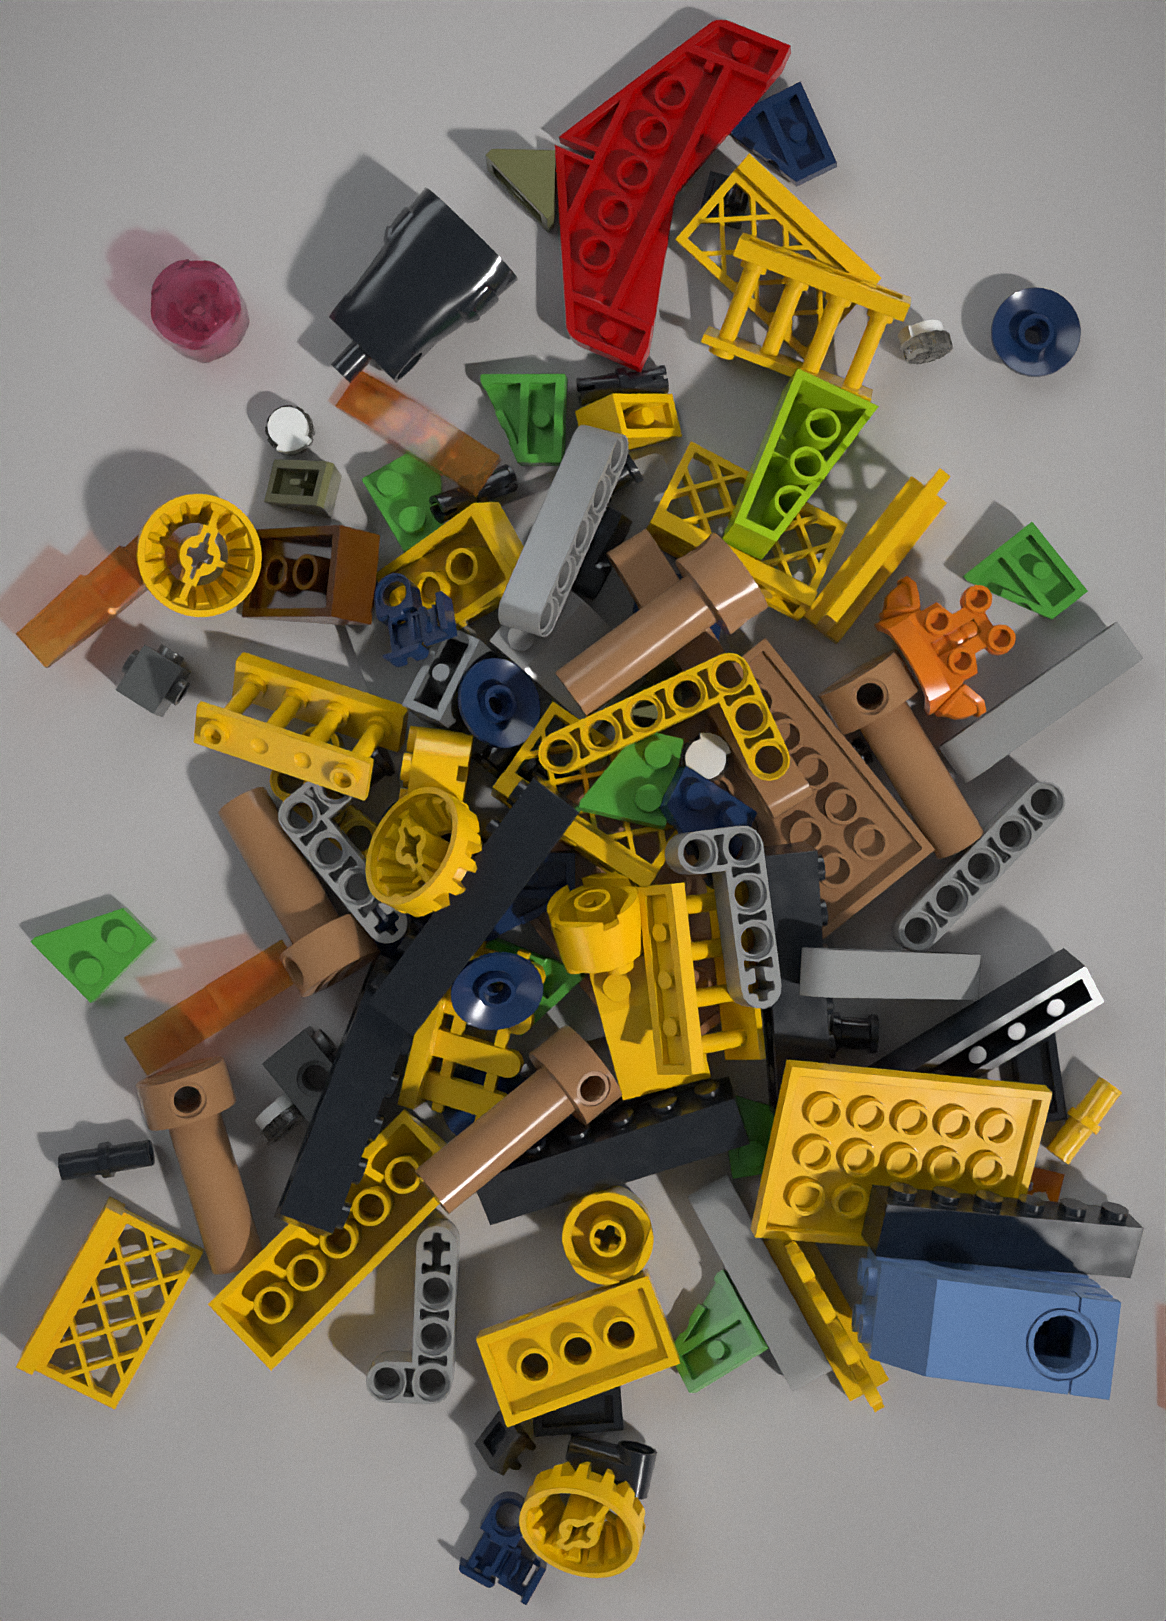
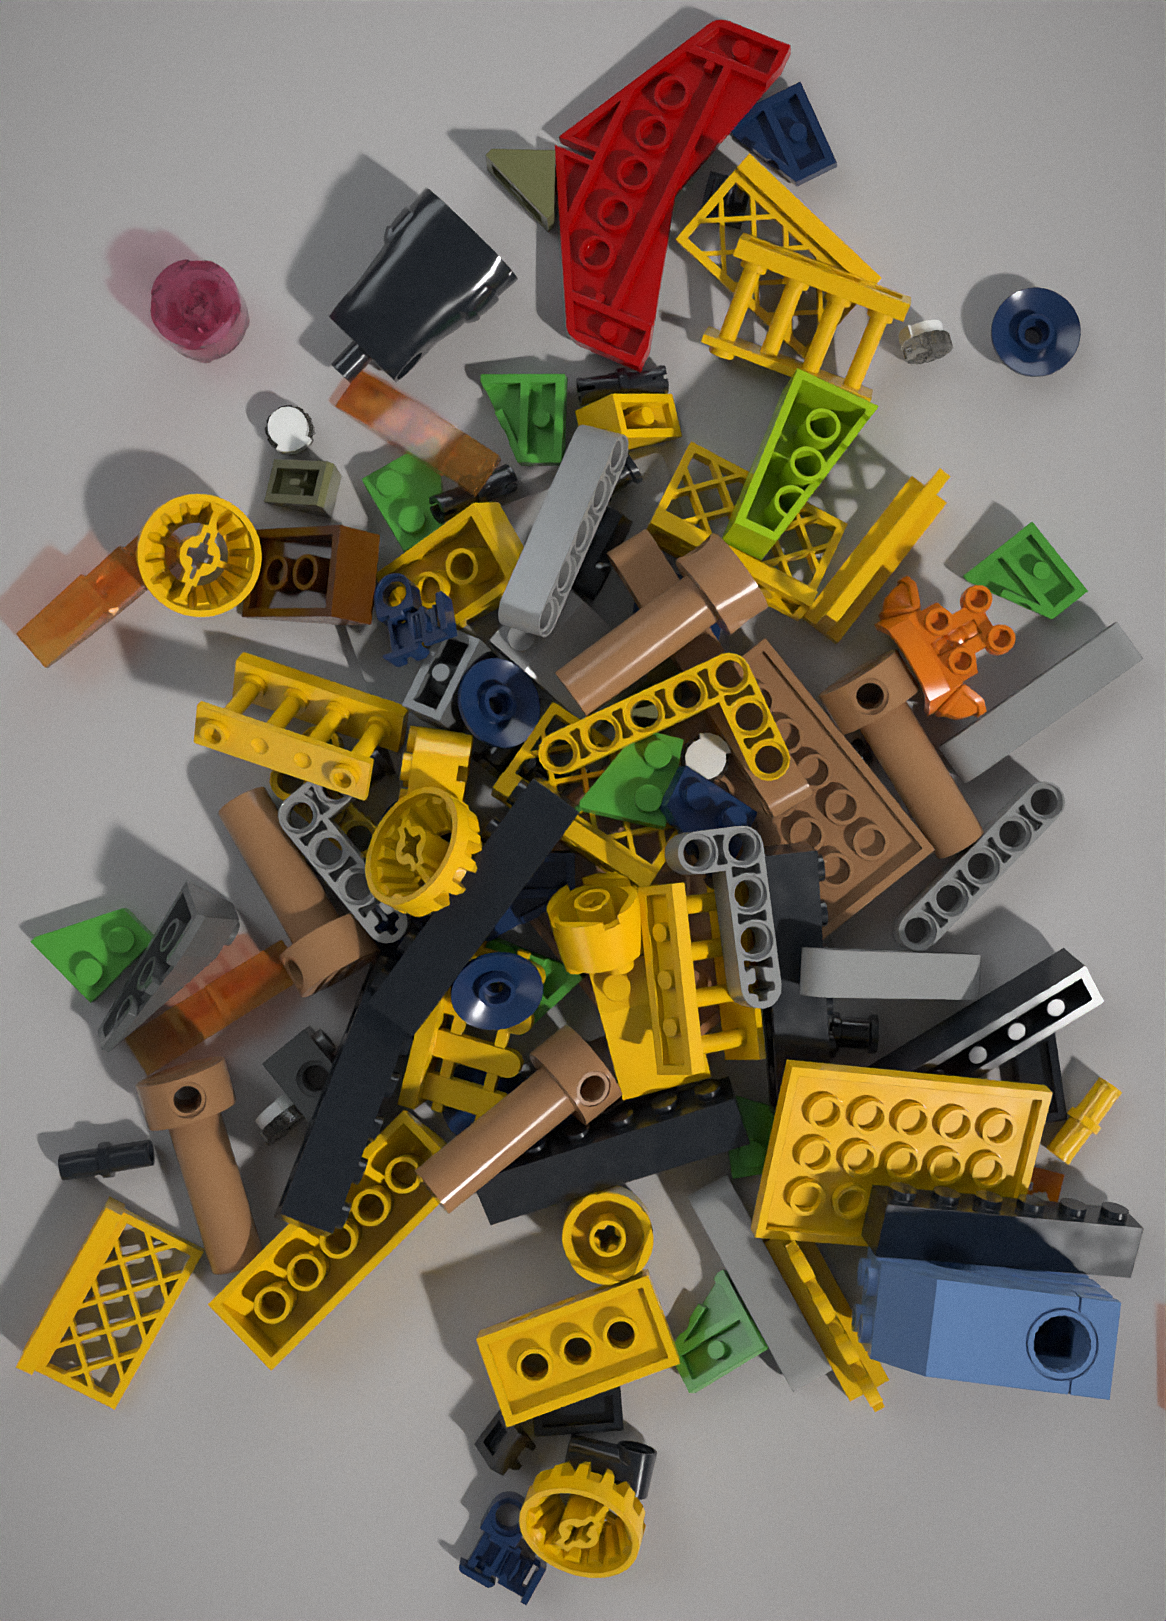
(154, 679): dark grey brick -> none
(179, 950): none -> dark grey wedge
(427, 1310): light grey beam -> none

